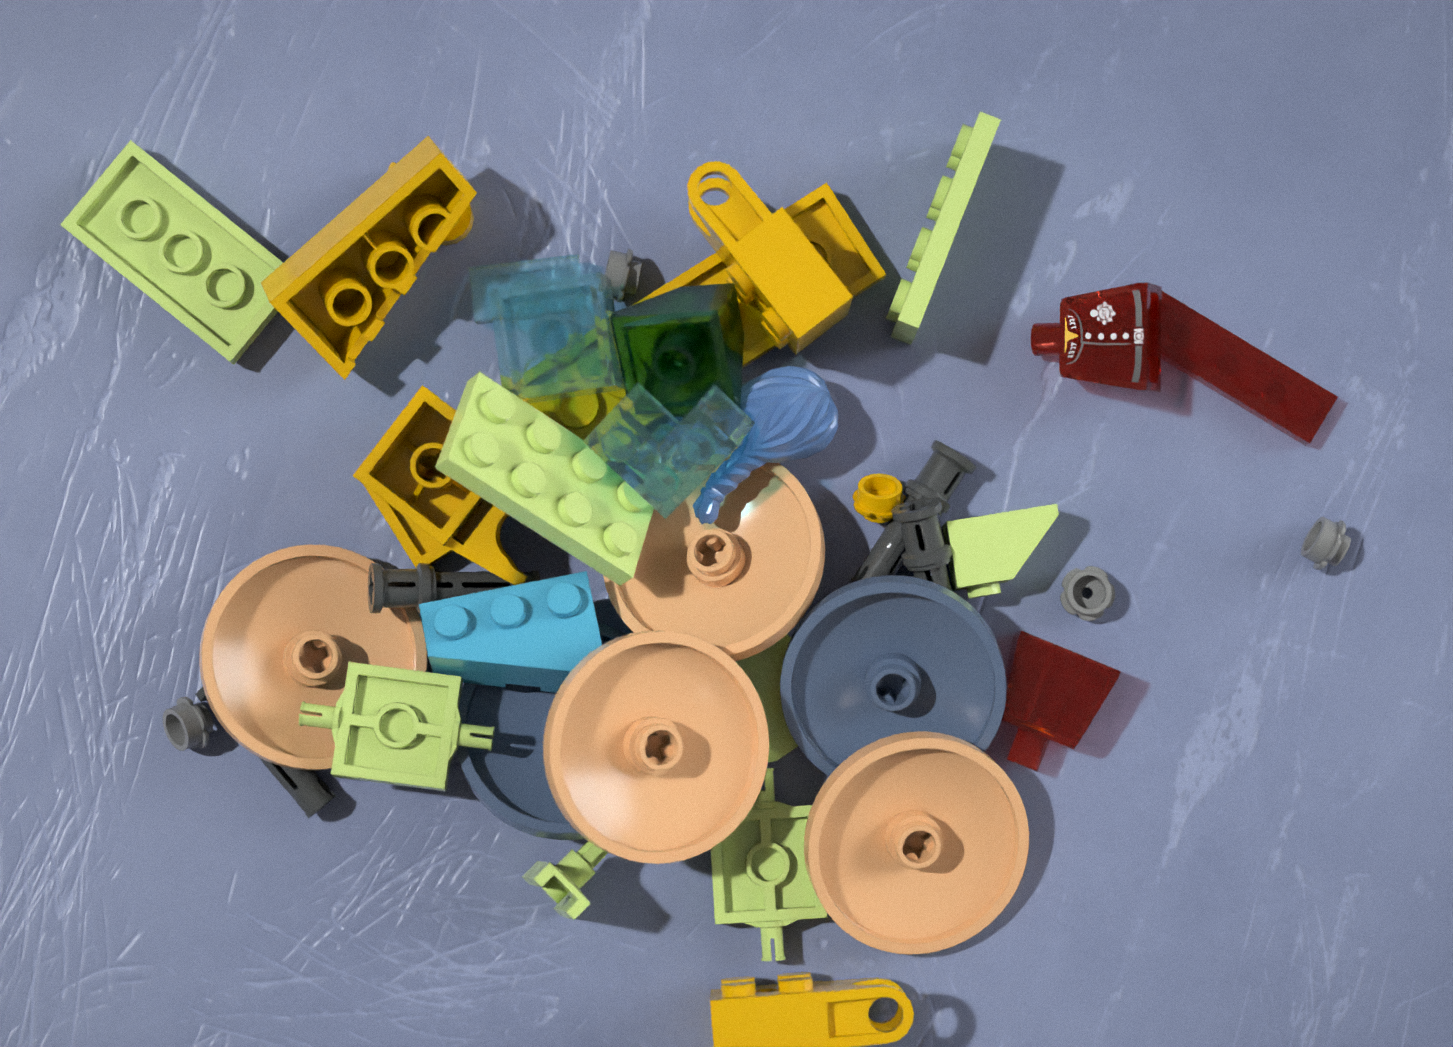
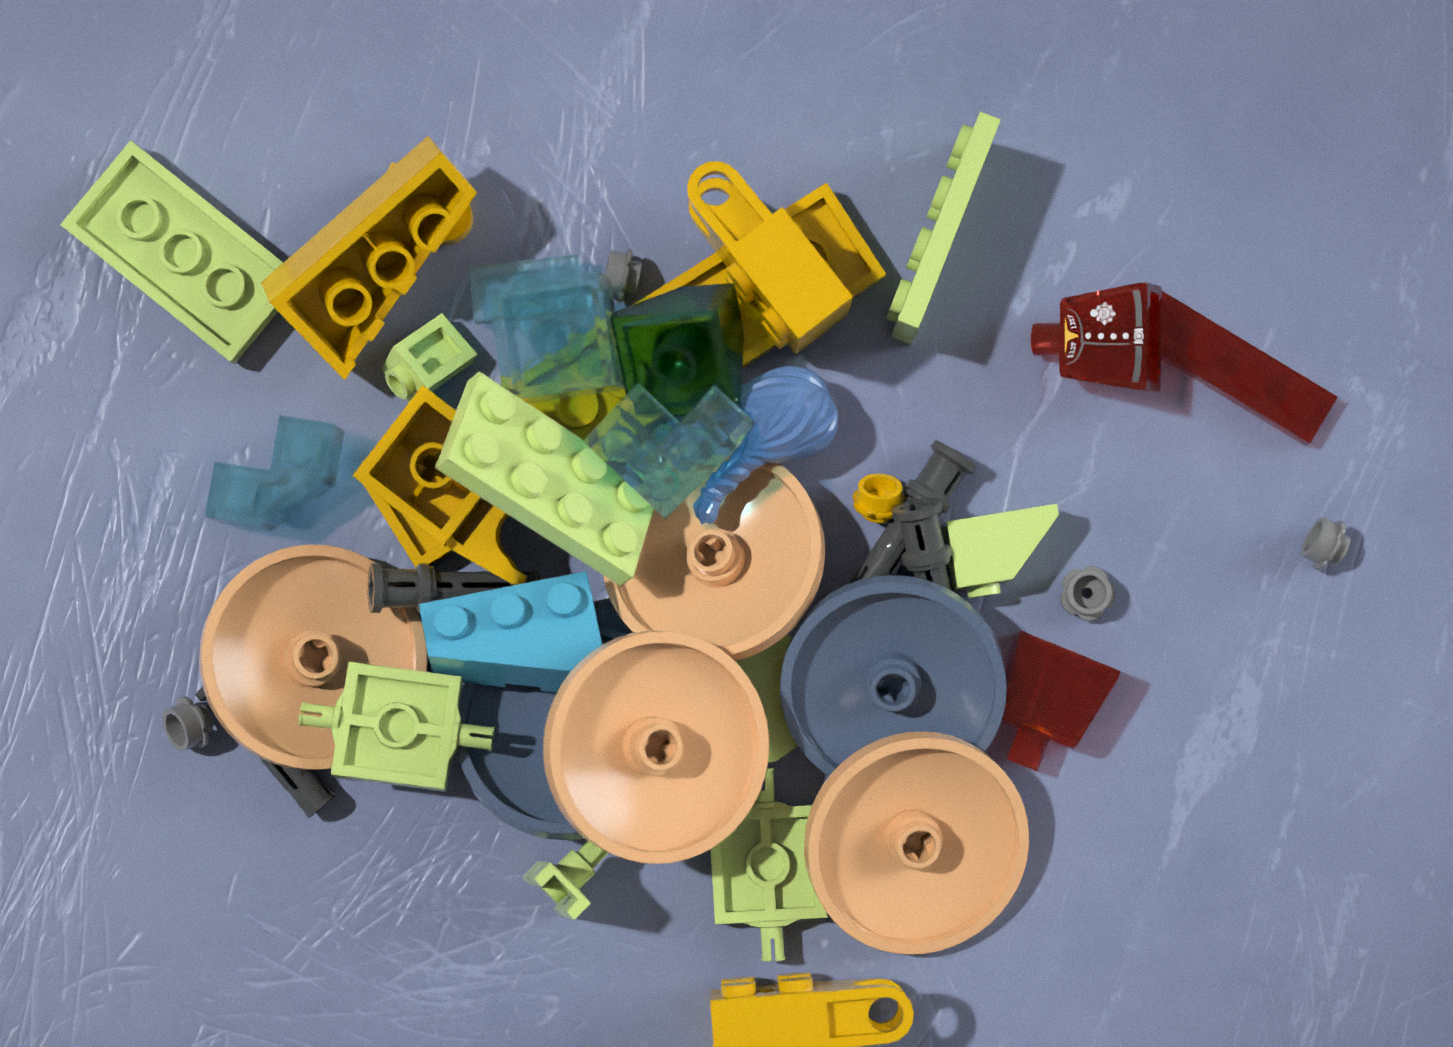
(300, 469): none -> clear light blue brick
(427, 358): none -> yellowish green bracket

